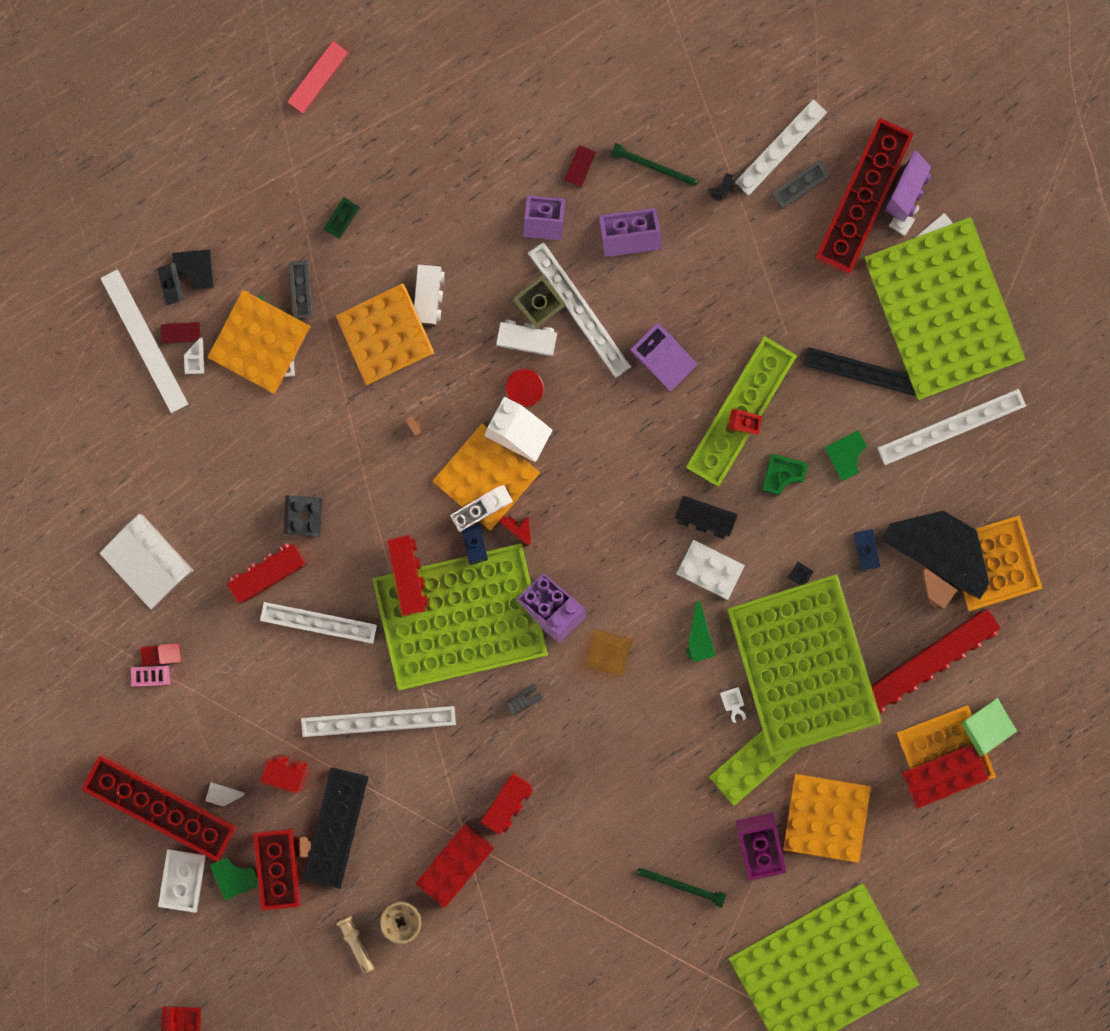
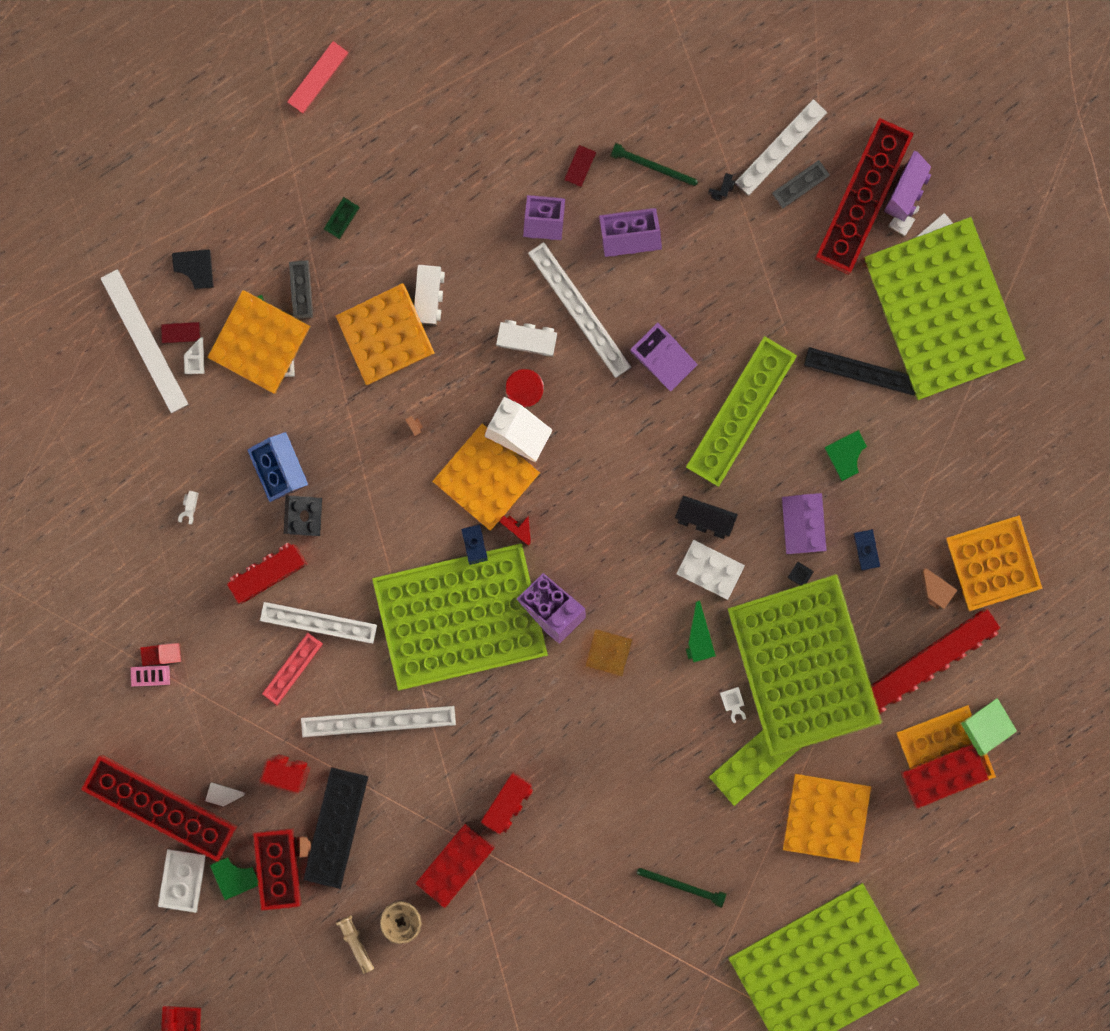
(146, 561): white slope -> none
(170, 284): black plate -> none
(190, 502): none -> white plate
(277, 466): none -> blue slope
(292, 668): none -> coral tile
(406, 575): red brick -> none
(481, 508): white slope -> none
(520, 703): dark grey hinge -> none
(539, 301): olive slope -> none
(745, 422): red slope -> none
(761, 846): magenta slope -> none
(782, 472): green tile -> none
(804, 523): none -> medium lavender slope
(943, 547): black plate -> none
(951, 427): white tile -> none

